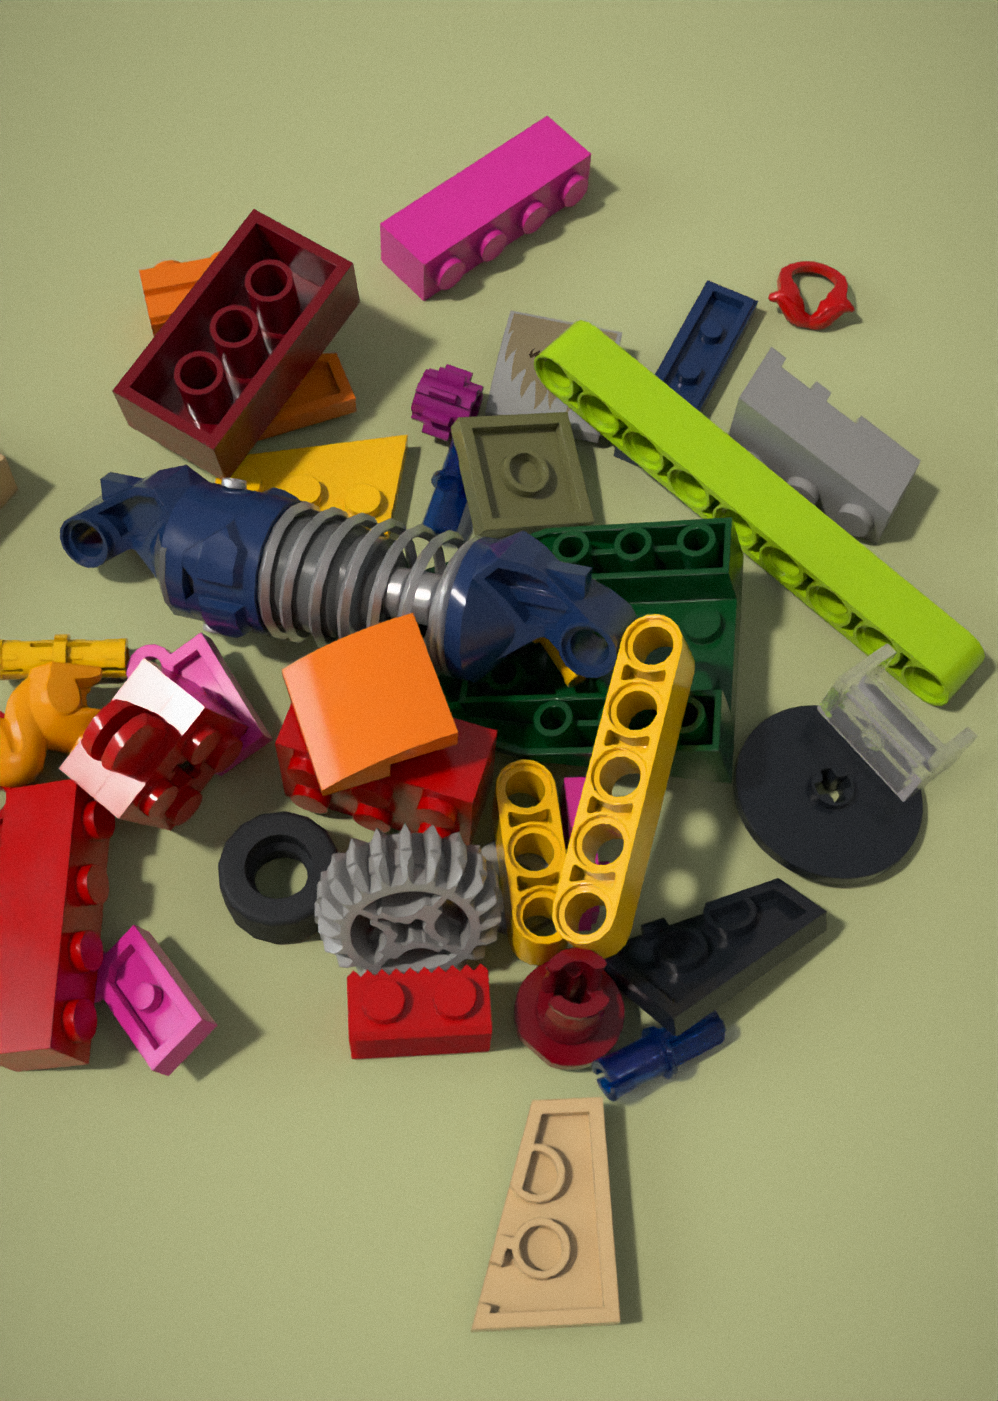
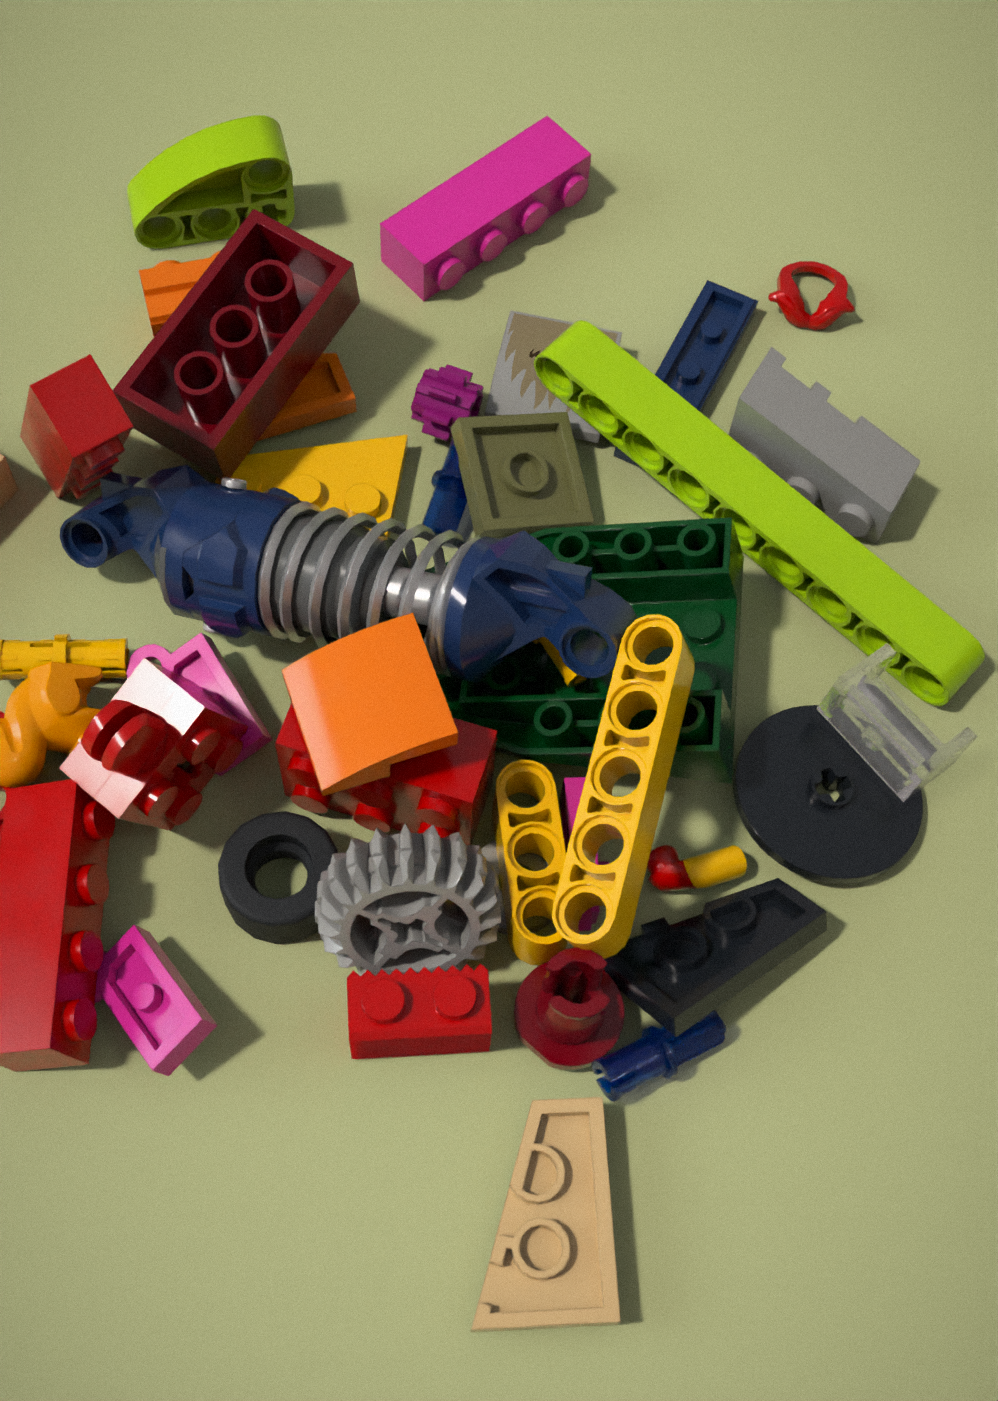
(74, 428): none -> red brick
(212, 183): none -> lime beam
(695, 872): none -> arm

